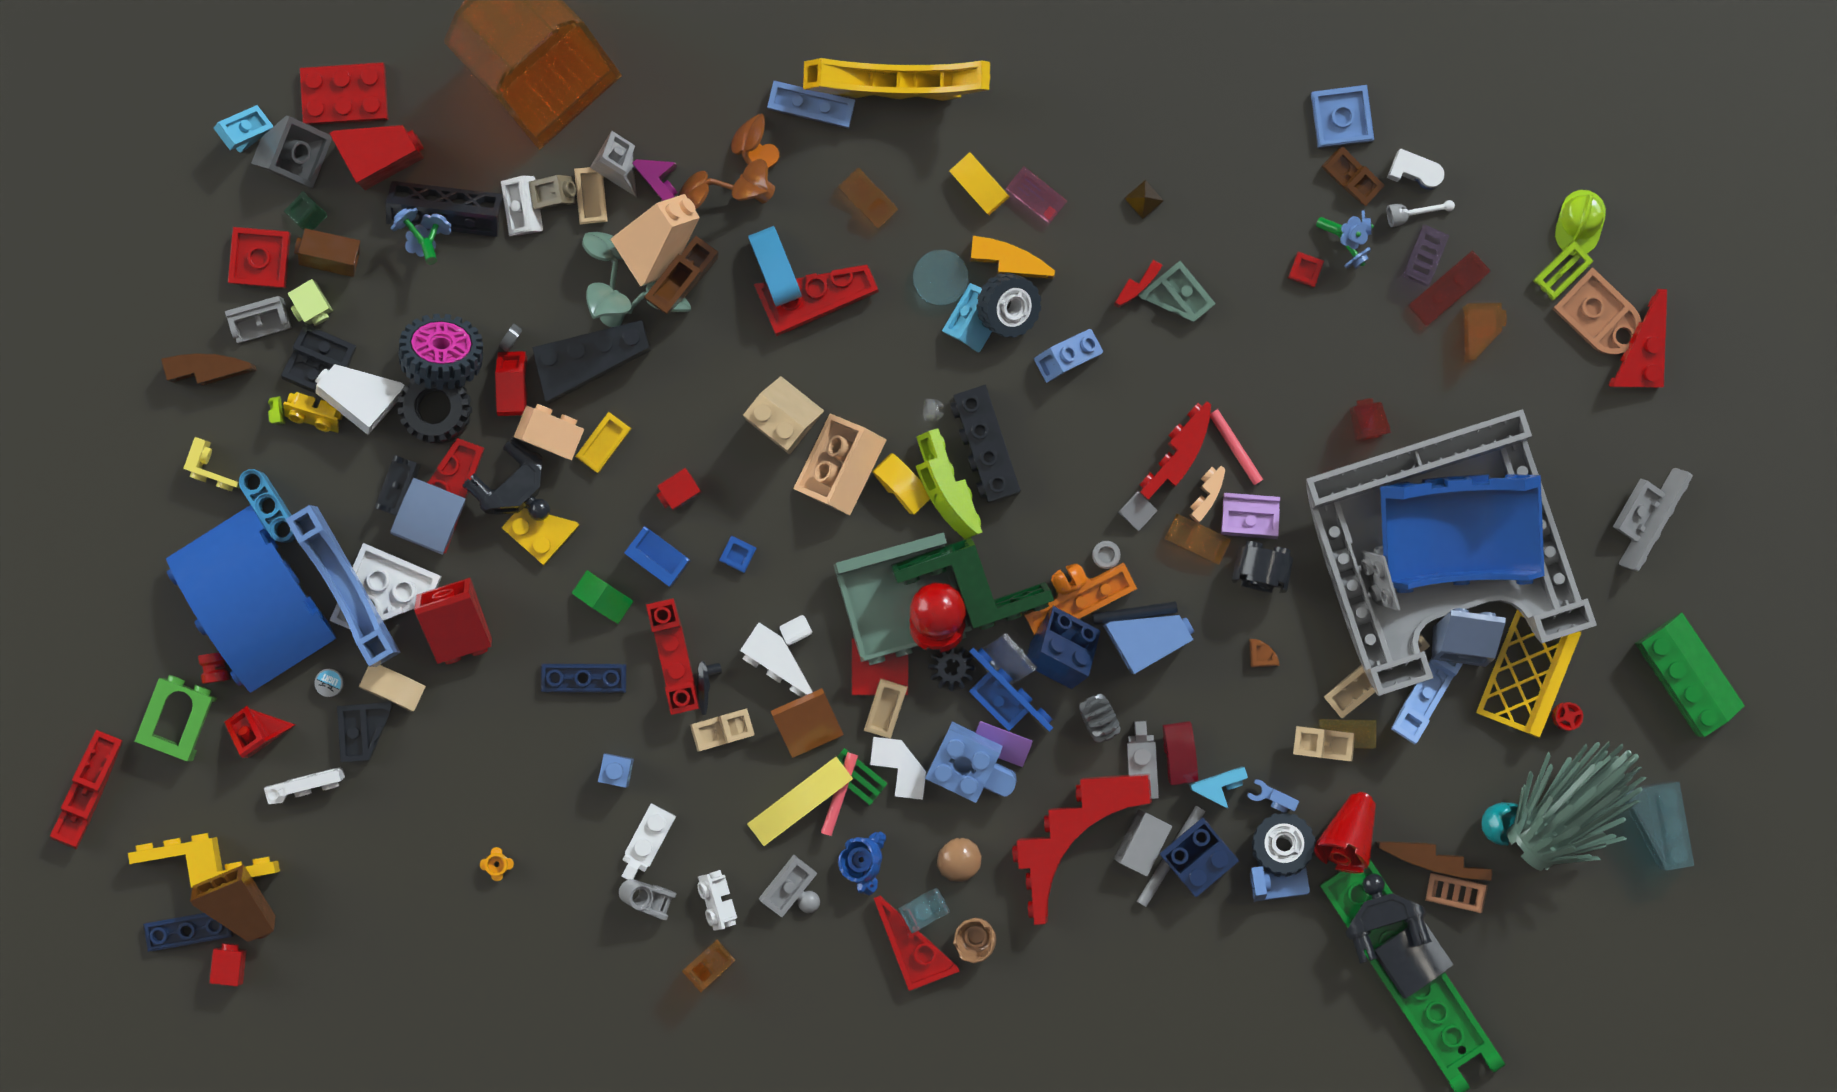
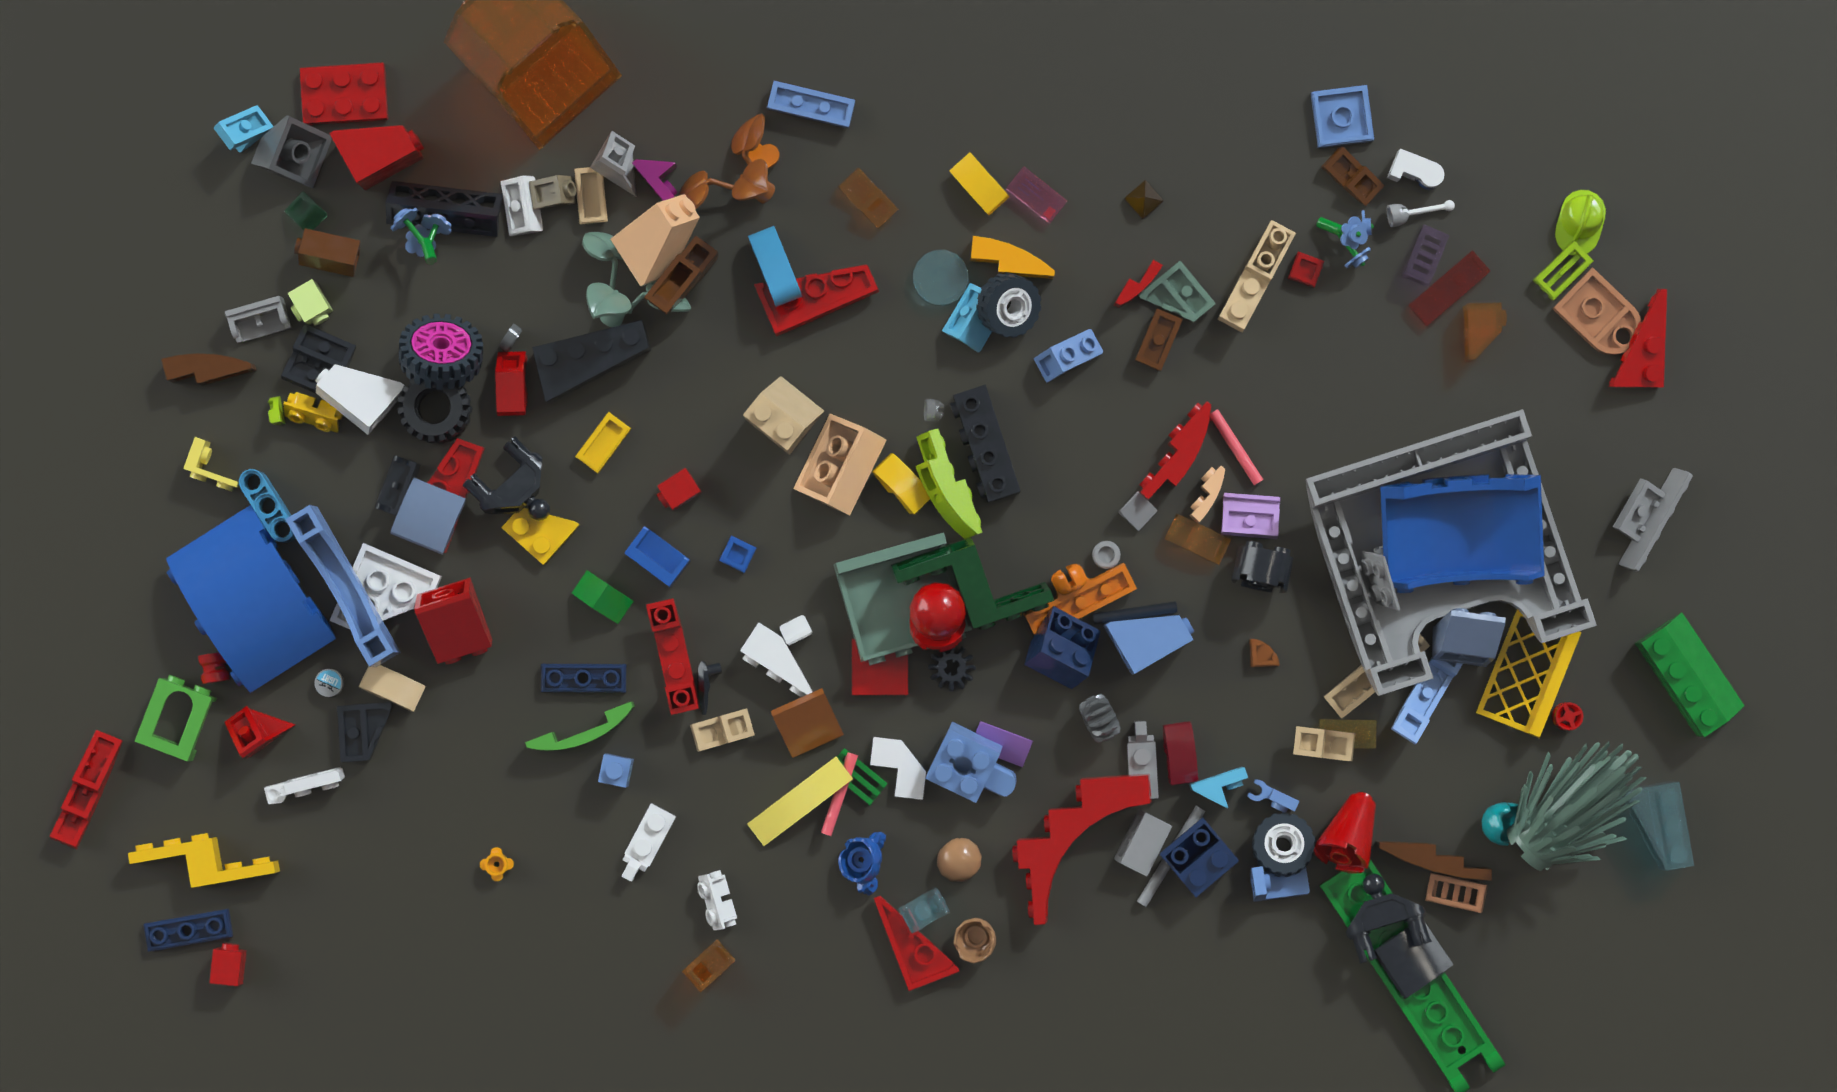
(235, 903): reddish brown slope -> none
(259, 257): red plate -> none
(549, 432): light nougat piece -> none
(550, 742): none -> bright green slope
(651, 898): light grey piece -> none
(789, 887): light grey plate -> none
(885, 708): tan tile -> none
(896, 81): yellow arch -> none
(1001, 698): blue bracket -> none
(1009, 658): clear piece -> none
(1158, 340): none -> reddish brown plate
(1256, 276): none -> tan slope
(1369, 420): clear red slope -> none

